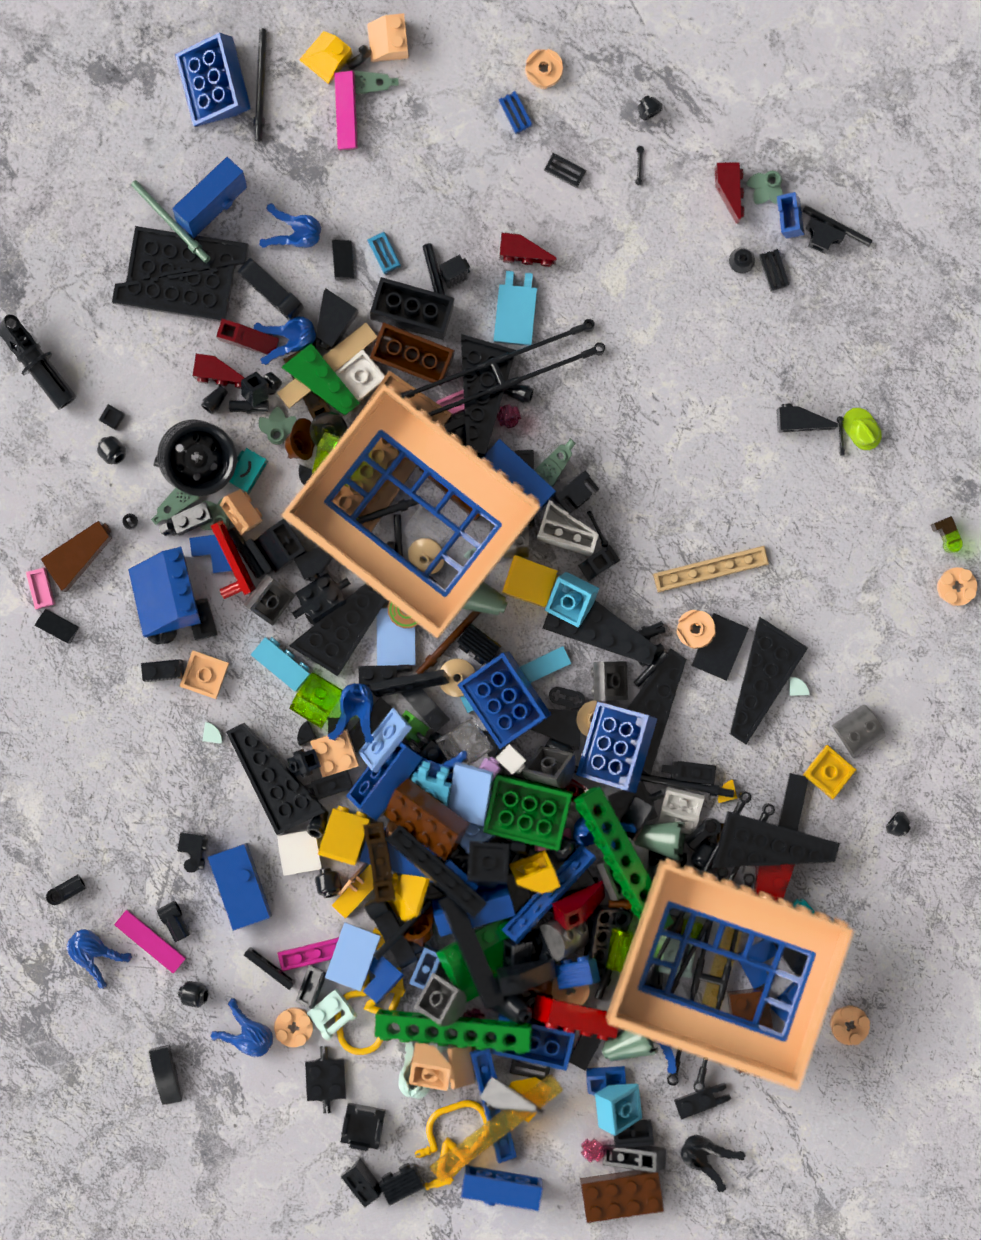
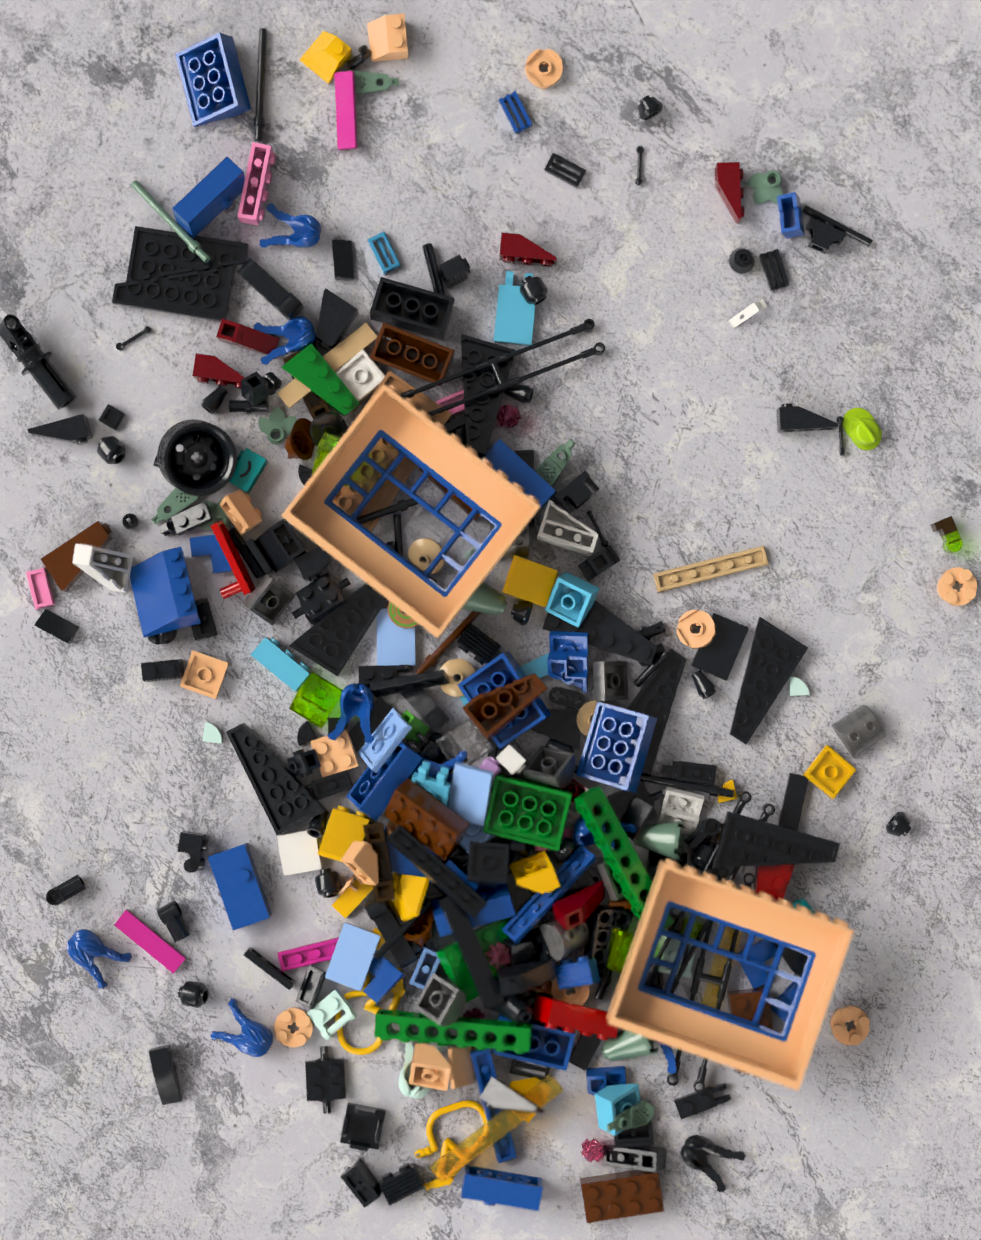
(71, 430): none -> black slope
(105, 566): none -> white wedge
(120, 346): none -> black hinge
(255, 184): none -> bright pink brick
(362, 862): none -> light nougat slope
(498, 955): none -> clear pink gear
(499, 707): none -> reddish brown wedge
(522, 612): none -> black cone
(533, 290): none -> black head
(569, 658): none -> blue slope
(633, 1117): none -> sand green piece
(703, 685): none -> black cone
(748, 312): none -> white piece

